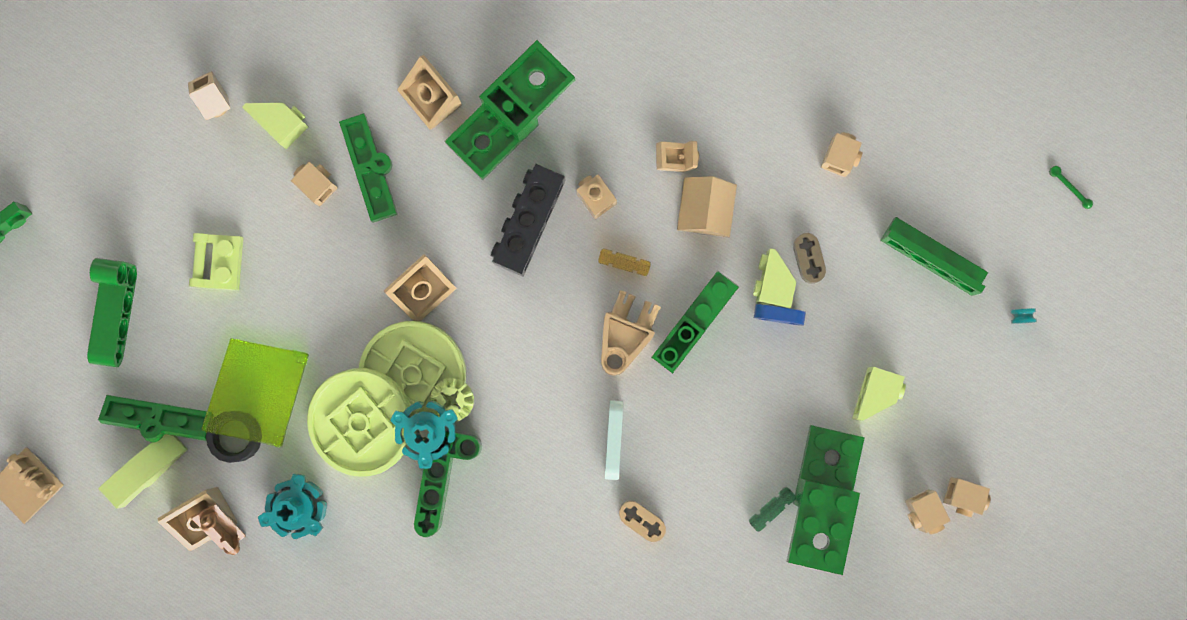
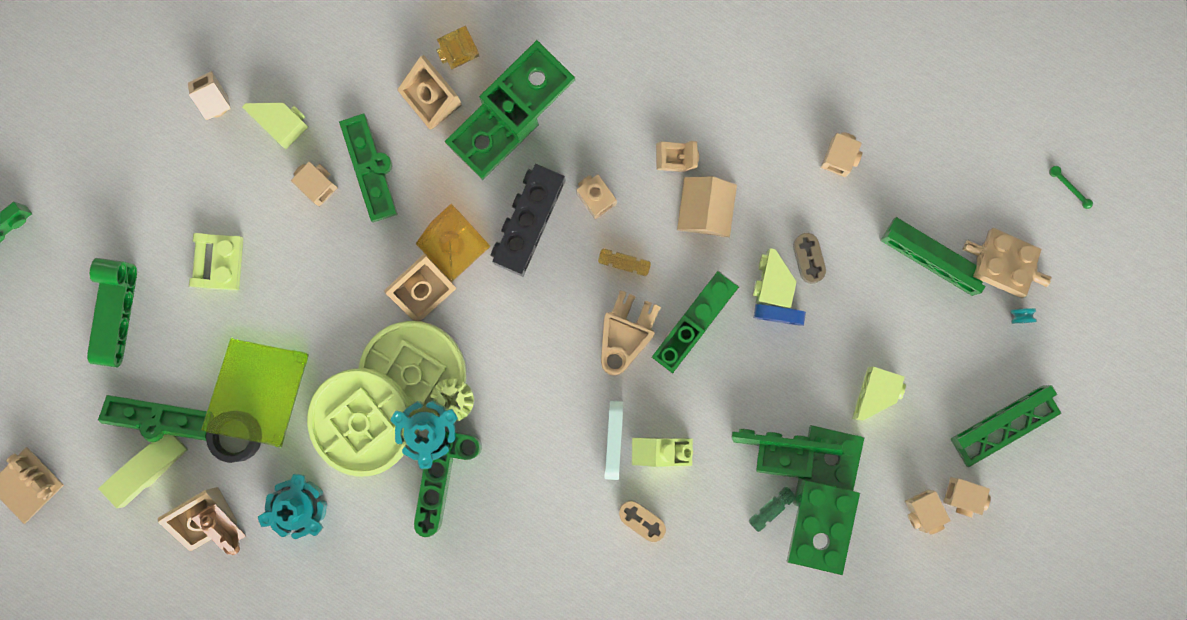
(452, 243): none -> clear yellow slope
(457, 48): none -> clear yellow brick
(662, 452): none -> yellowish green slope
(786, 455): none -> green bracket
(1005, 417): none -> green fence
(1007, 263): none -> tan plate

